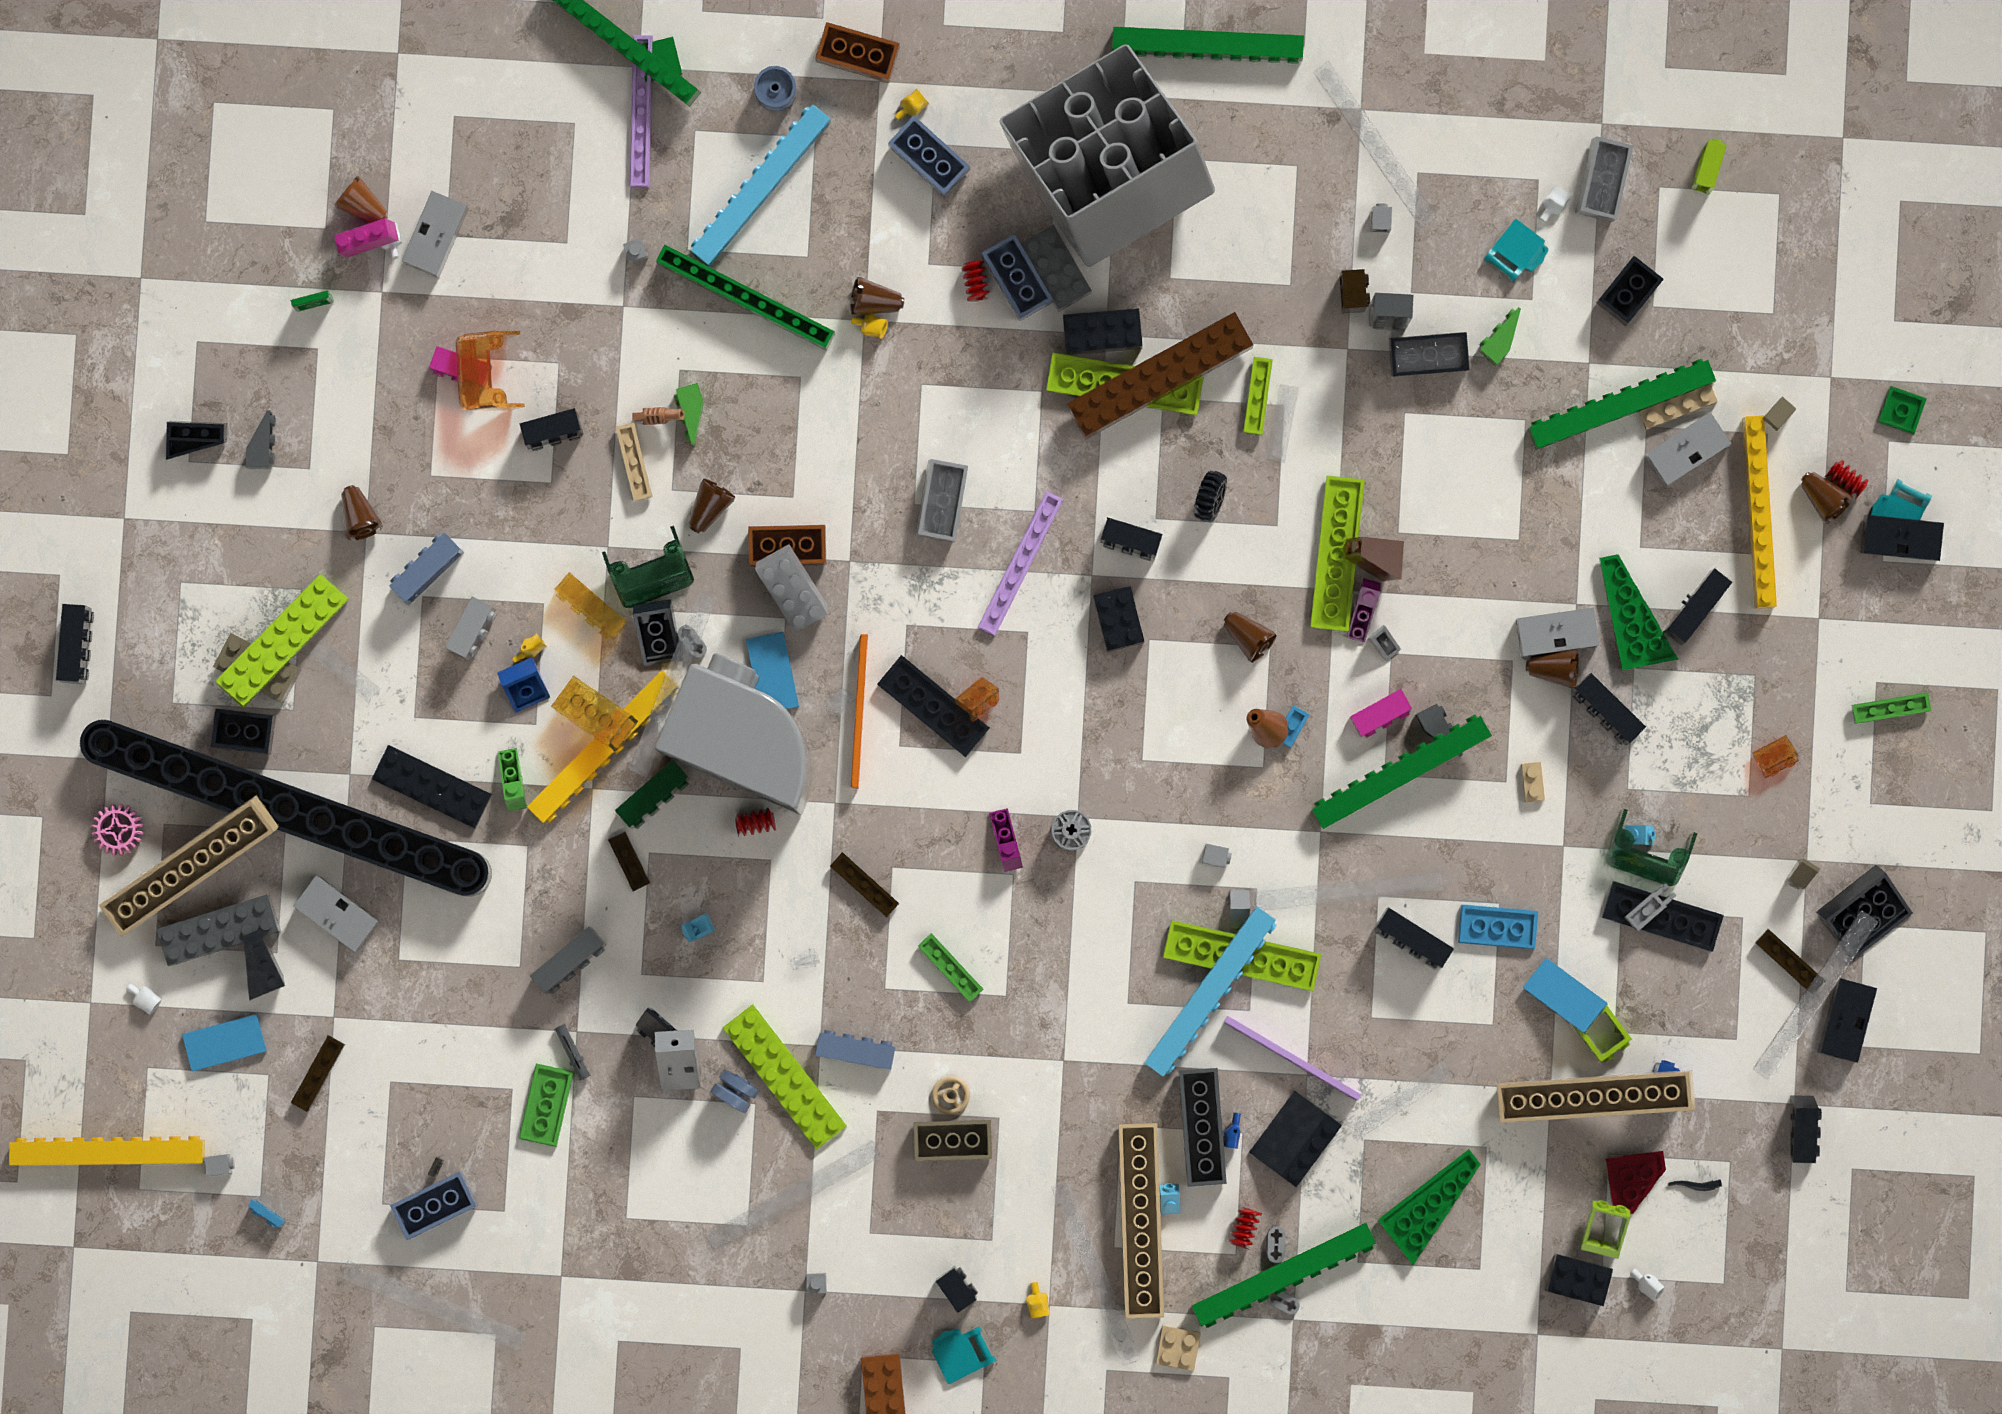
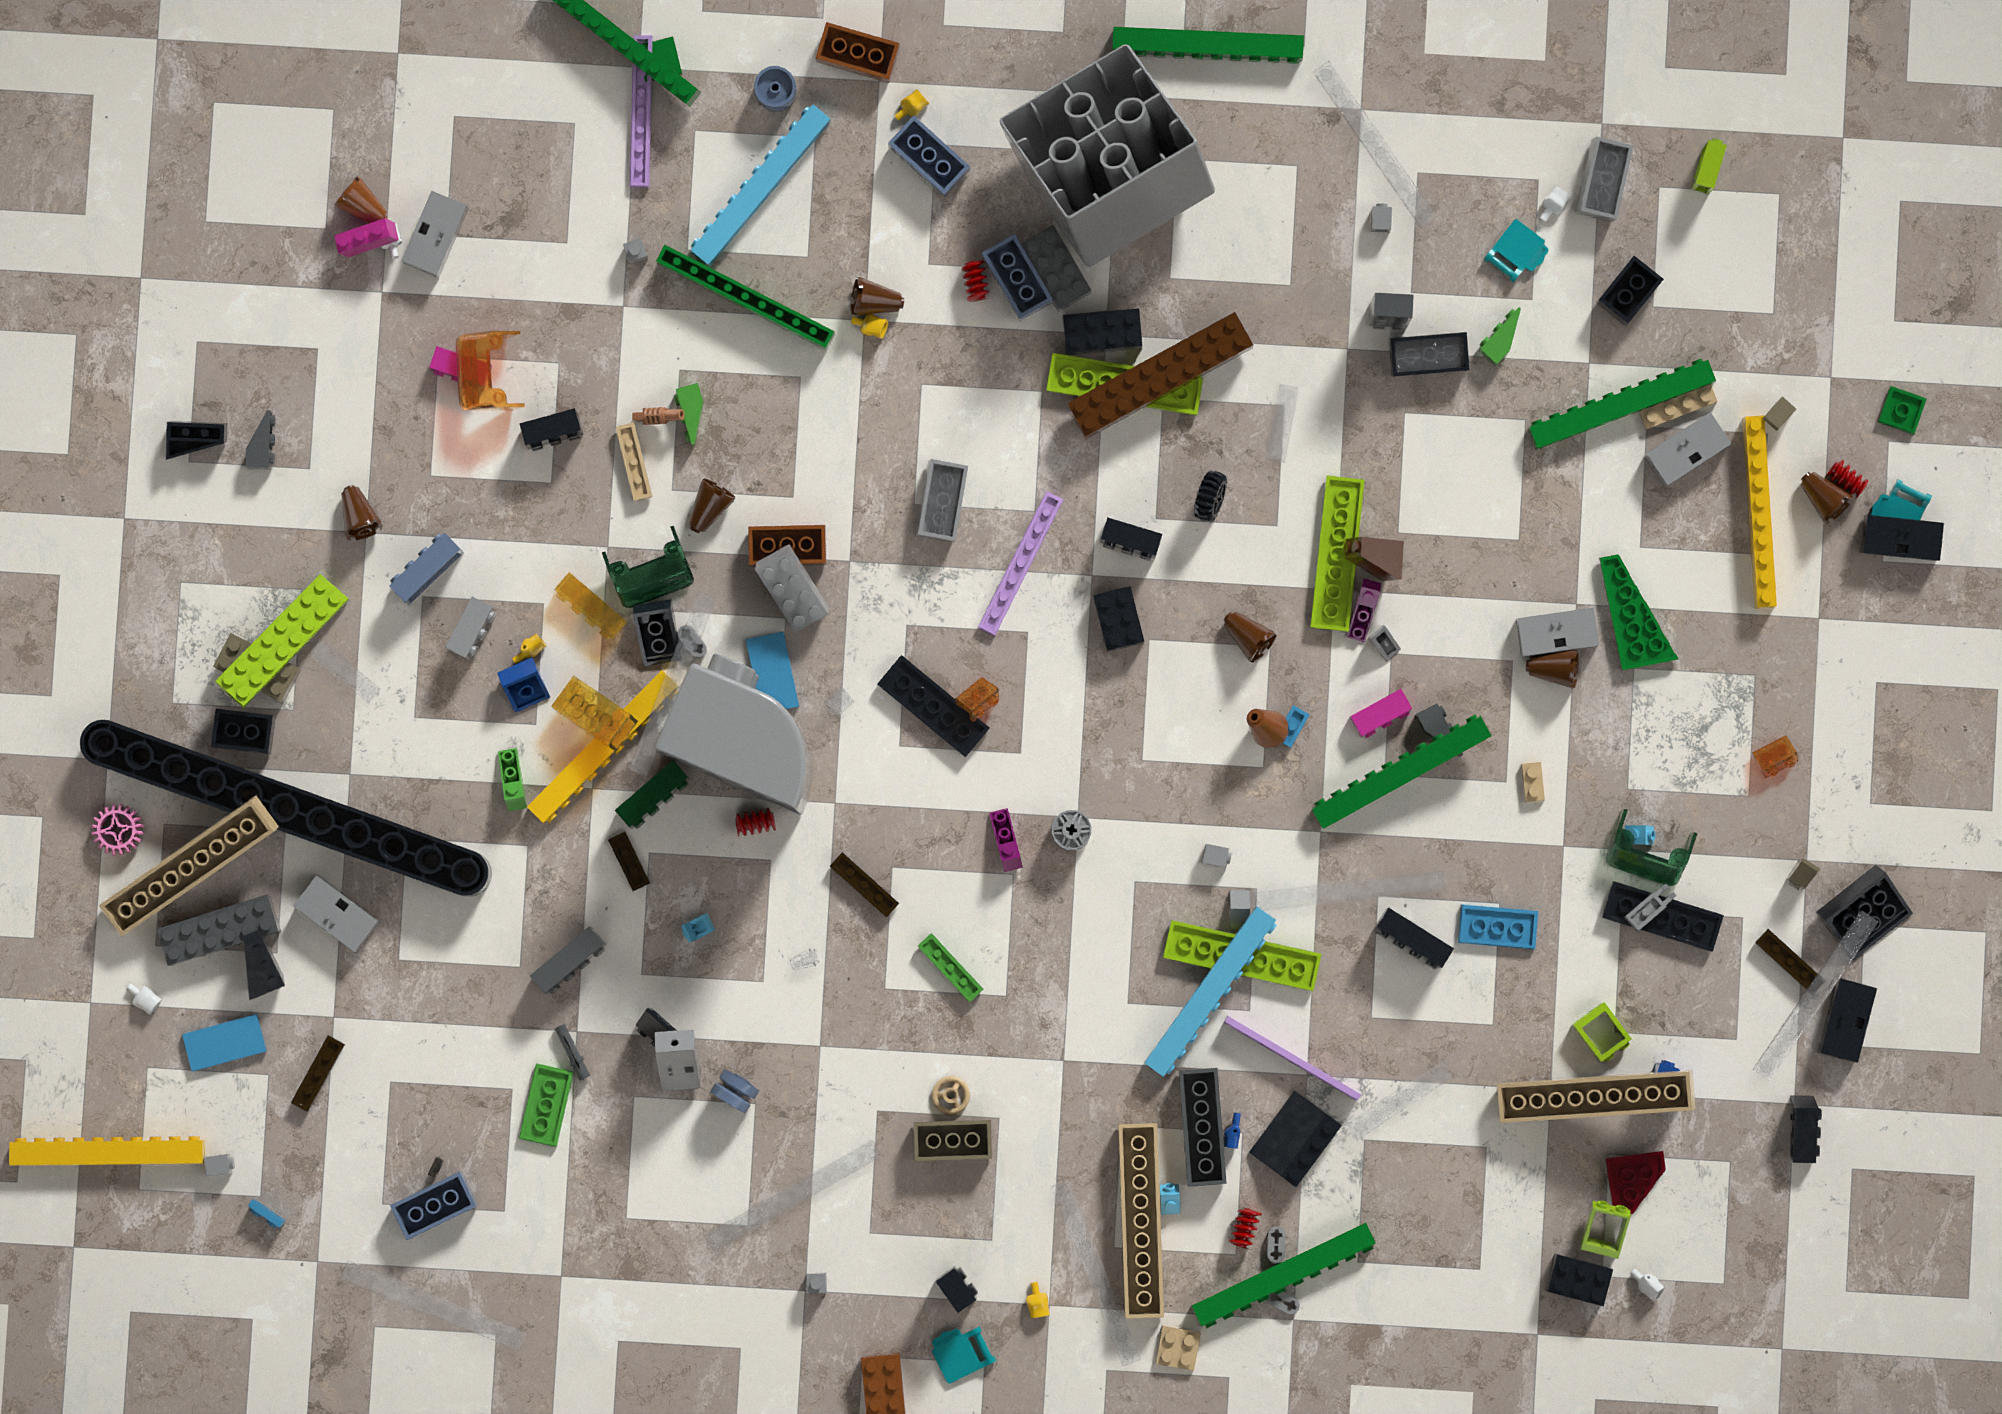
(74, 644): black brick -> none
(312, 301): green tile -> none
(431, 786): black plate -> none
(784, 1076): lime plate -> none
(855, 1051): sand blue brick -> none
(859, 711): orange tile -> none
(1258, 396): lime plate -> none
(1353, 291): dark brown brick -> none
(1421, 1213): green wing -> none
(1565, 995): dark azure tile -> none
(1608, 709): black brick -> none
(1697, 606): black brick -> none
(1706, 1186): black animal -> none
(1891, 708): bright green plate -> none

